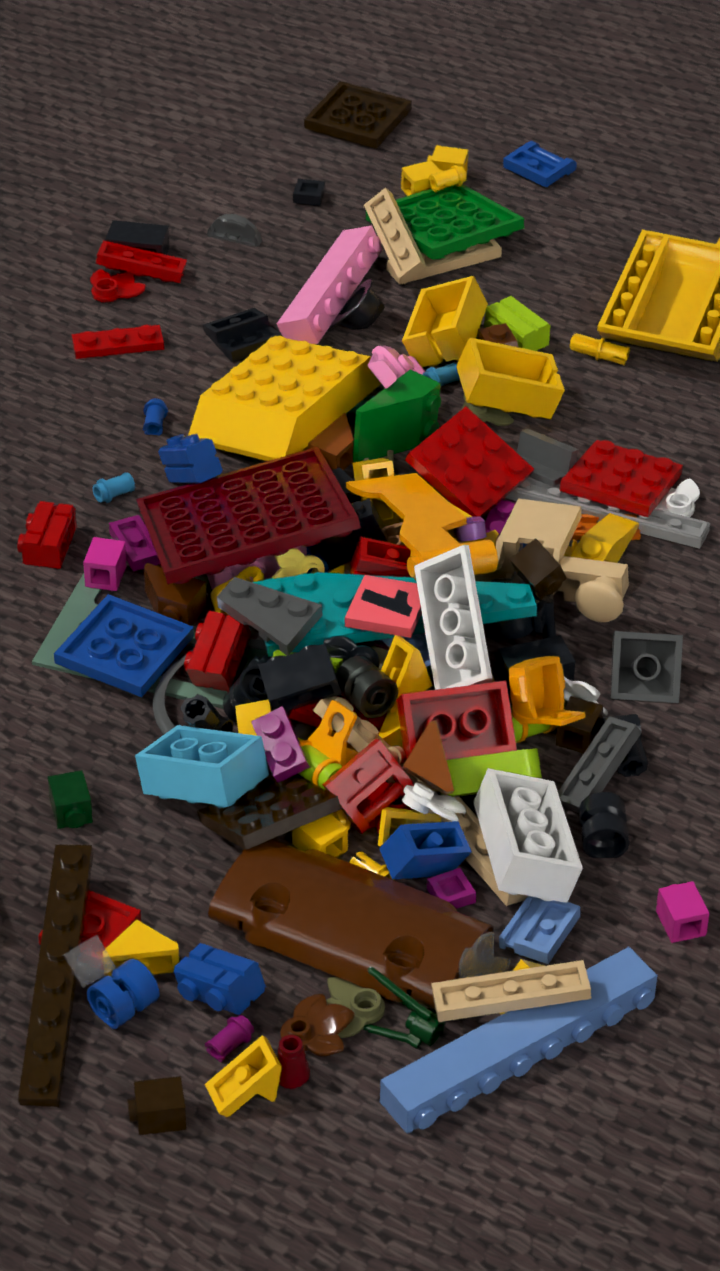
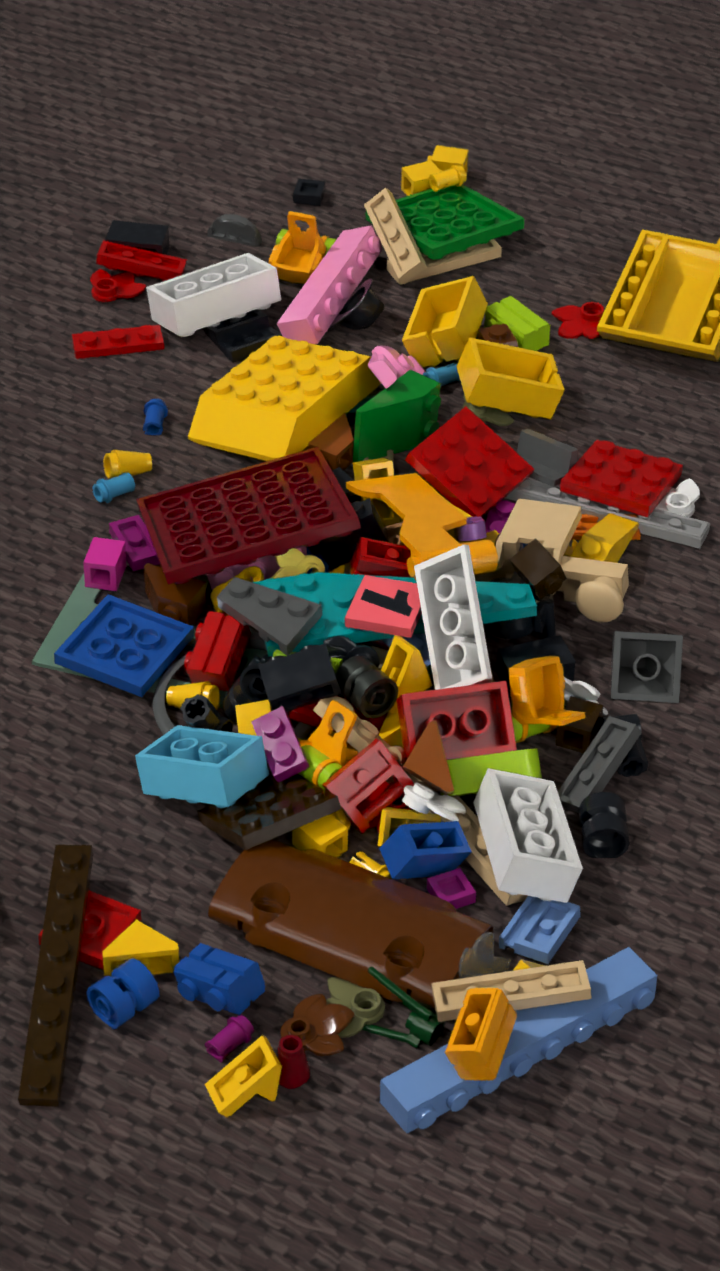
(48, 535): red brick -> none
(70, 799): dark green brick -> none
(89, 961): clear plate -> none
(126, 462): none -> yellow cone
(158, 1105): dark brown brick -> none
(177, 694): none -> yellow cone
(190, 459): blue brick -> none
(214, 294): none -> white brick
(298, 251): none -> light orange piece
(358, 114): dark brown plate -> none
(481, 1034): none -> light orange brick
(538, 164): blue plate -> none
(579, 320): none -> red plate
(599, 349): yellow axle -> none
(682, 912): dark pink brick -> none

